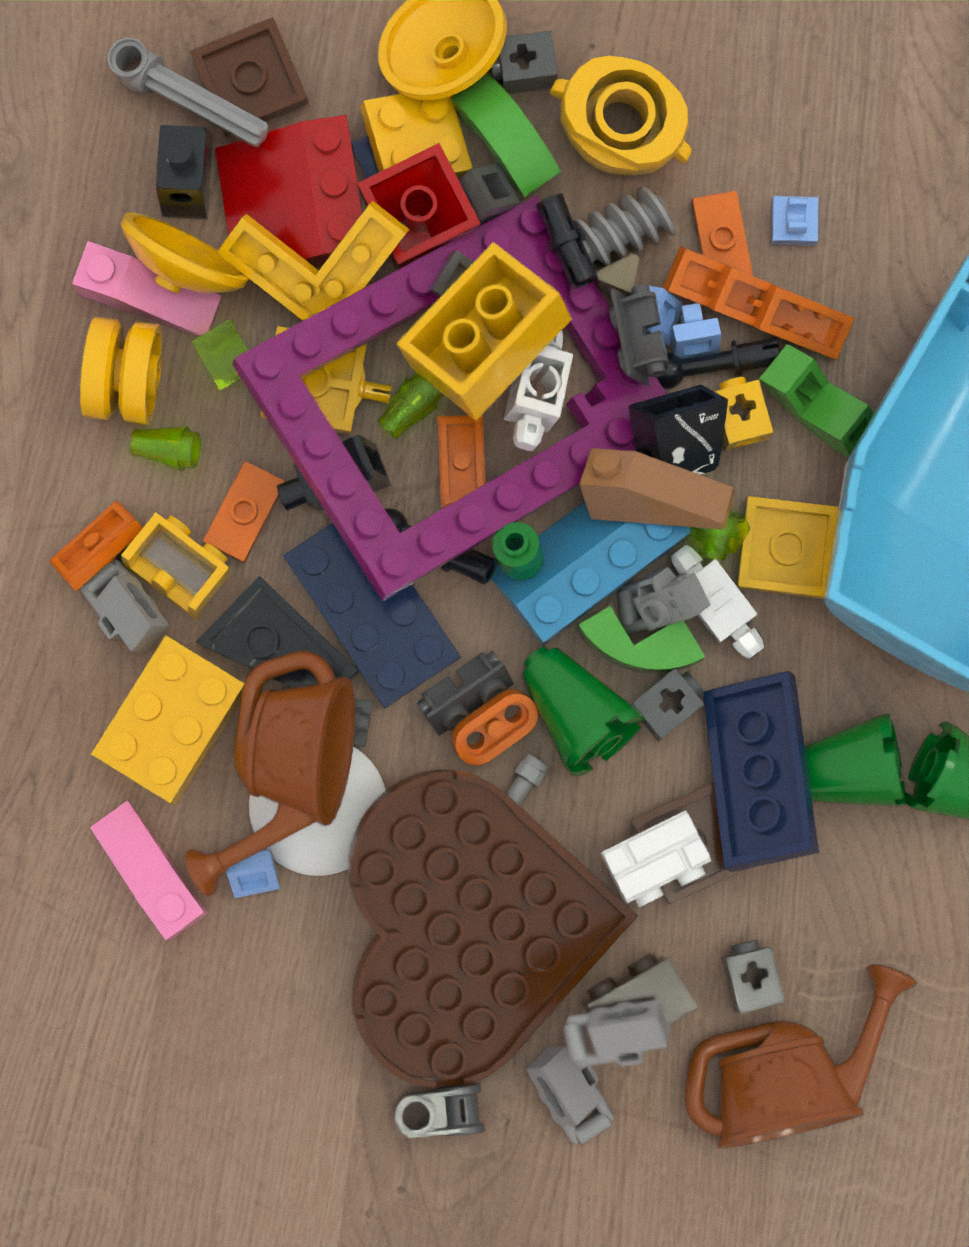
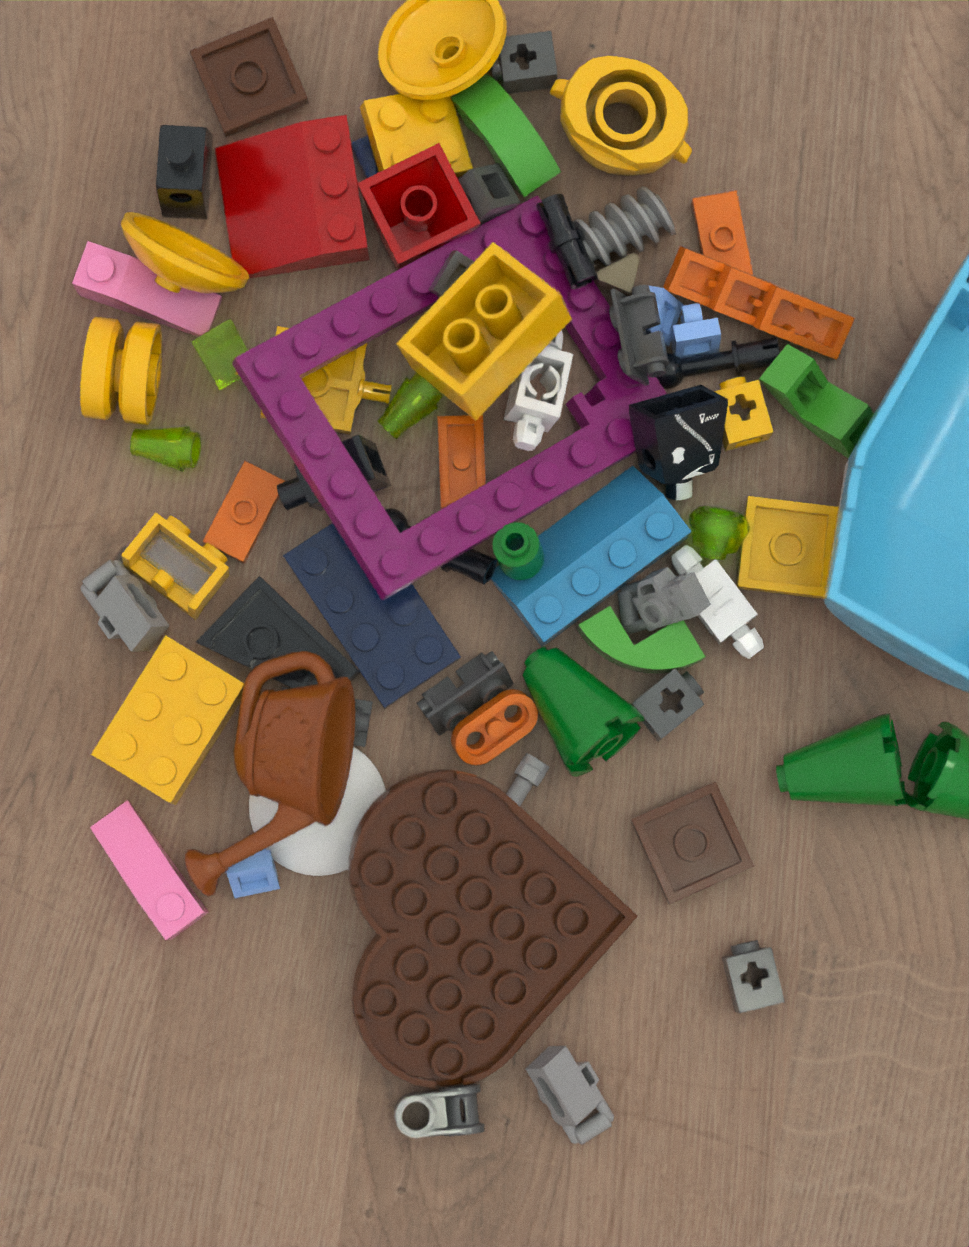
(96, 545): orange plate -> none
(205, 104): light grey axle -> none
(295, 280): yellow plate -> none
(617, 1033): light grey piece -> none
(648, 981): brick -> none
(650, 491): medium nougat slope -> none
(656, 858): white brick -> none
(760, 772): dark blue plate -> none
(789, 1078): dark orange piece -> none
(794, 220): light blue tile -> none

